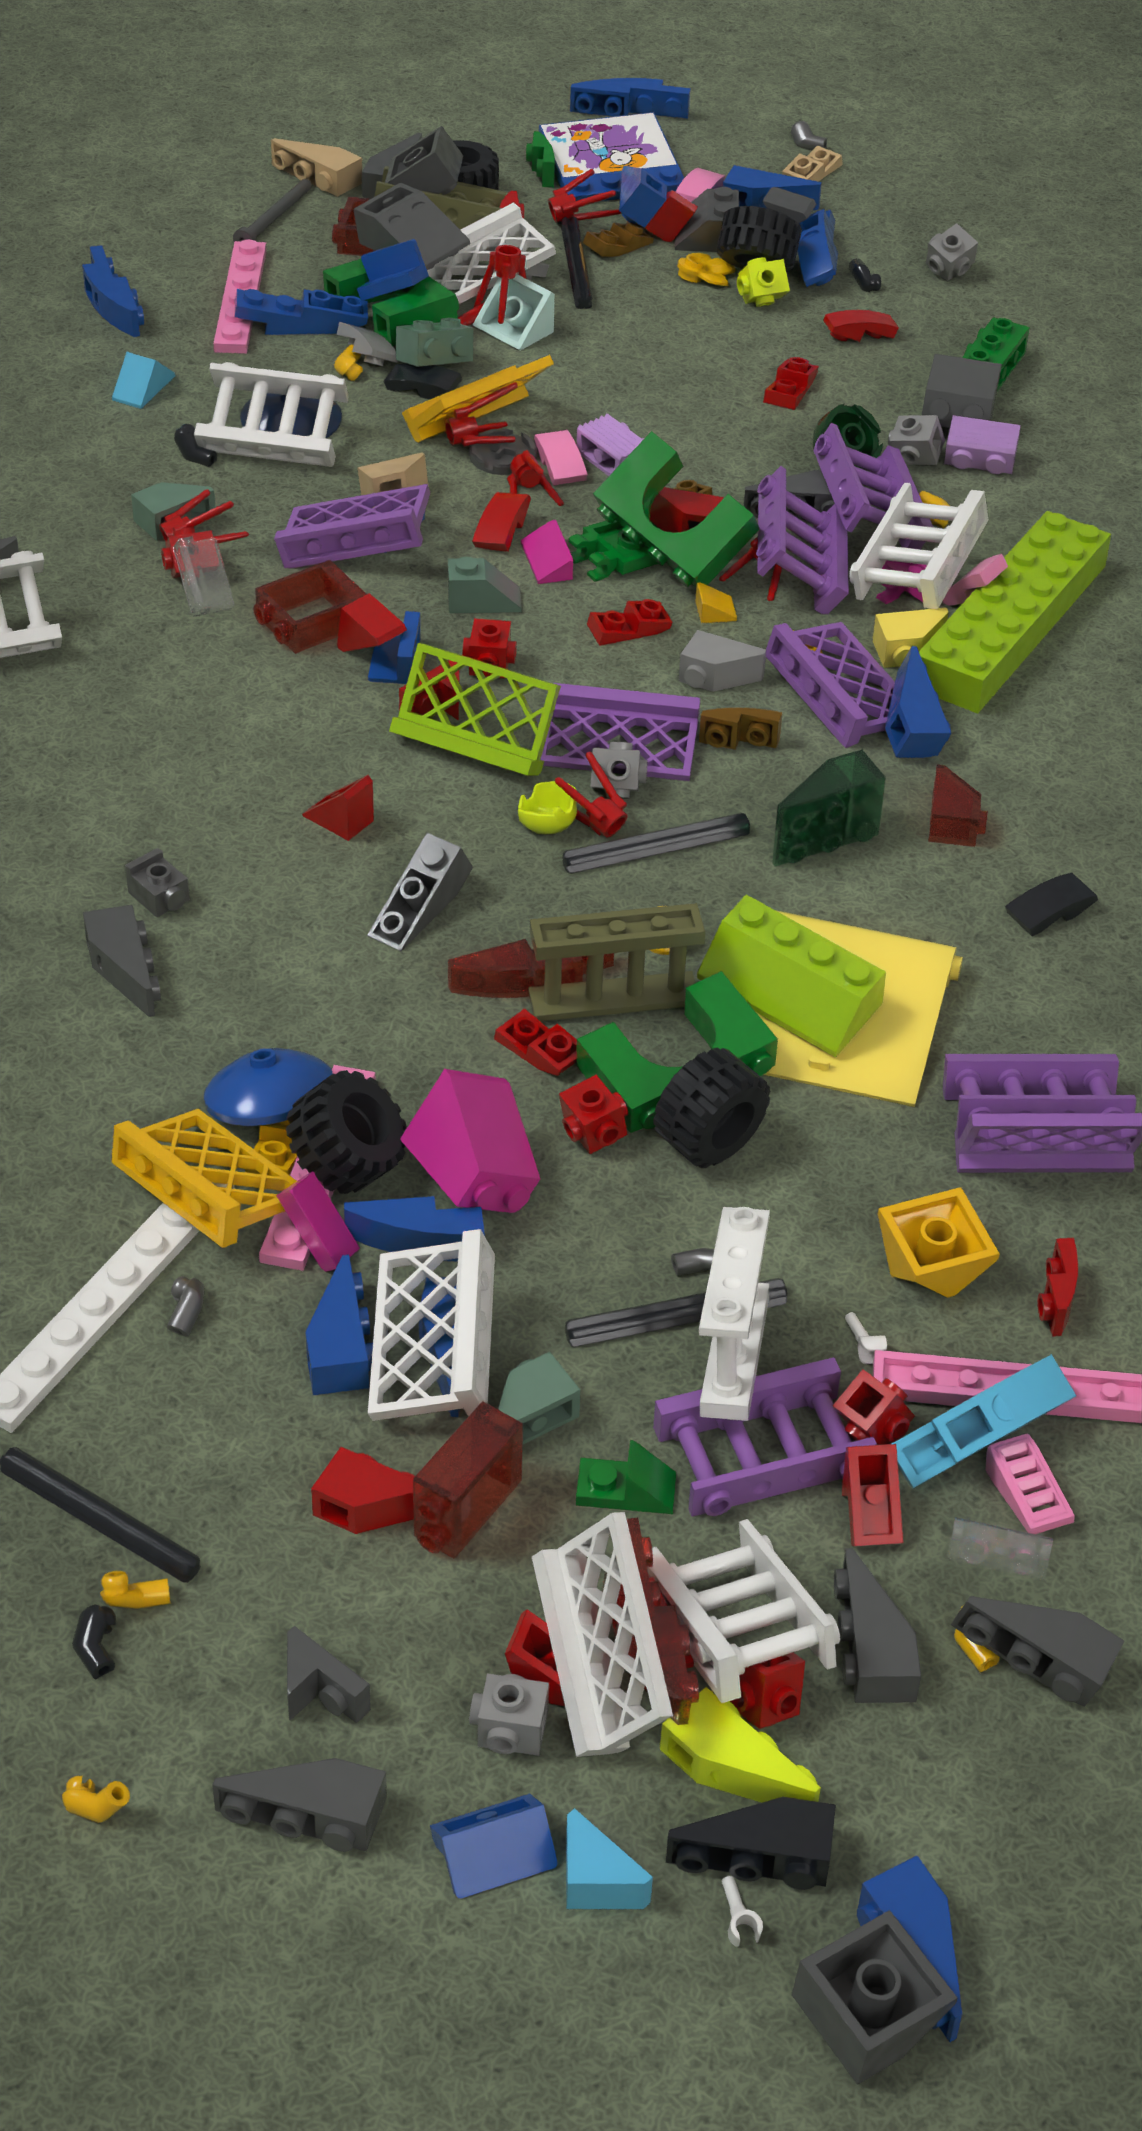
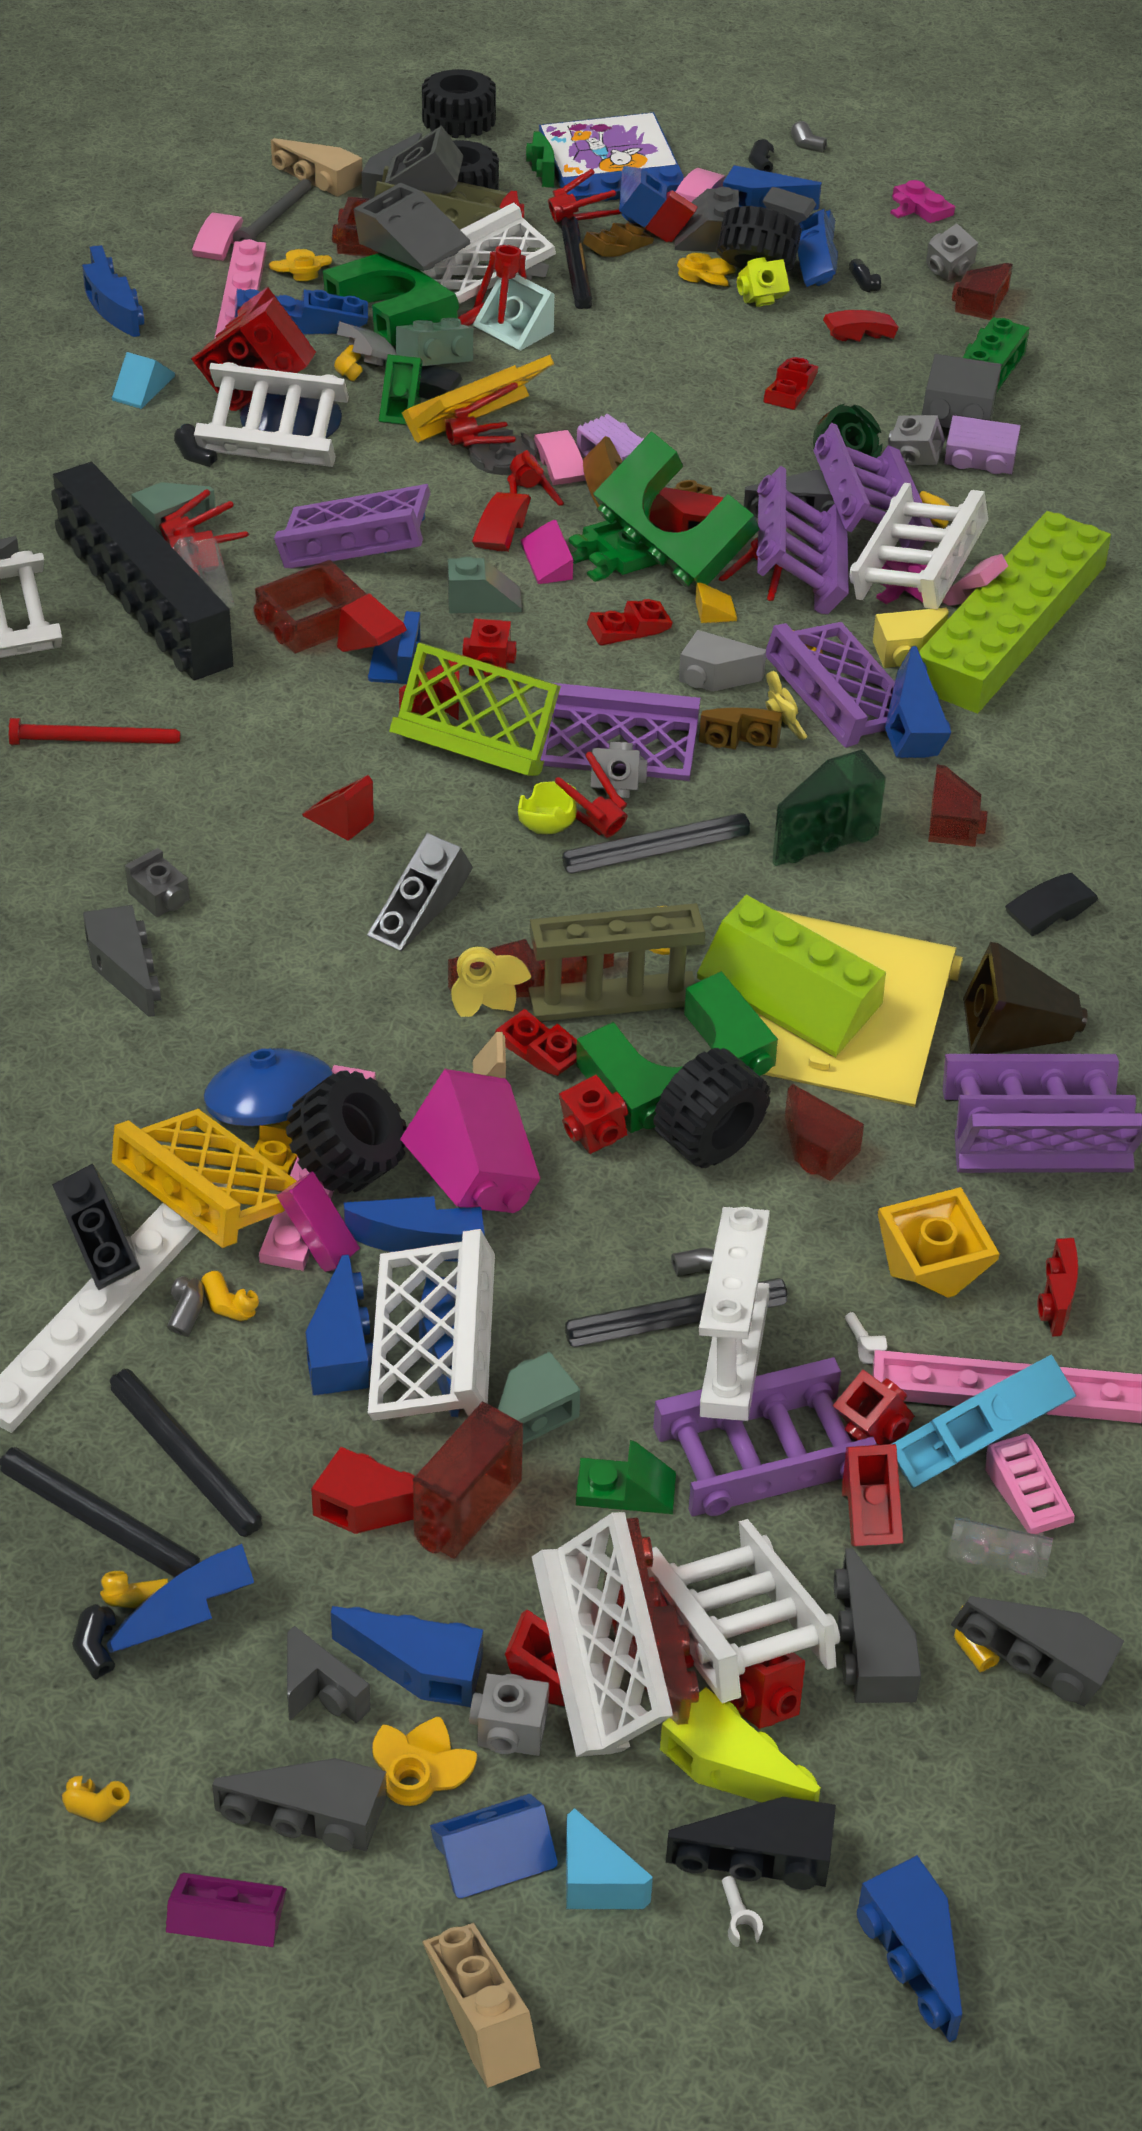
(90, 733): none -> red bar
(97, 1226): none -> black slope
(143, 571): none -> black brick
(184, 1598): none -> blue slope
(186, 1453): none -> black axle
(216, 236): none -> bright pink slope
(222, 1302): none -> yellow arm
(225, 1909): none -> magenta slope
(257, 338): none -> red brick
(302, 264): none -> yellow plate
(392, 269): blue panel -> none
(393, 474): tan slope -> none
(400, 387): none -> green slope
(422, 1656): none -> blue slope
(422, 1755): none -> yellow plate
(459, 102): none -> black tyre
(484, 2005): none -> tan slope
(489, 985): none -> light yellow plate
(492, 1058): none -> tan slope
(600, 464): none -> pearl gold slope
(629, 95): blue slope -> none
(759, 155): none -> black arm
(782, 701): none -> light yellow plate
(815, 165): tan slope -> none
(820, 1134): none -> clear red slope
(872, 1995): dark grey slope -> none
(919, 199): none -> dark pink plate
(982, 290): none -> clear red slope
(1018, 1006): none -> dark brown slope

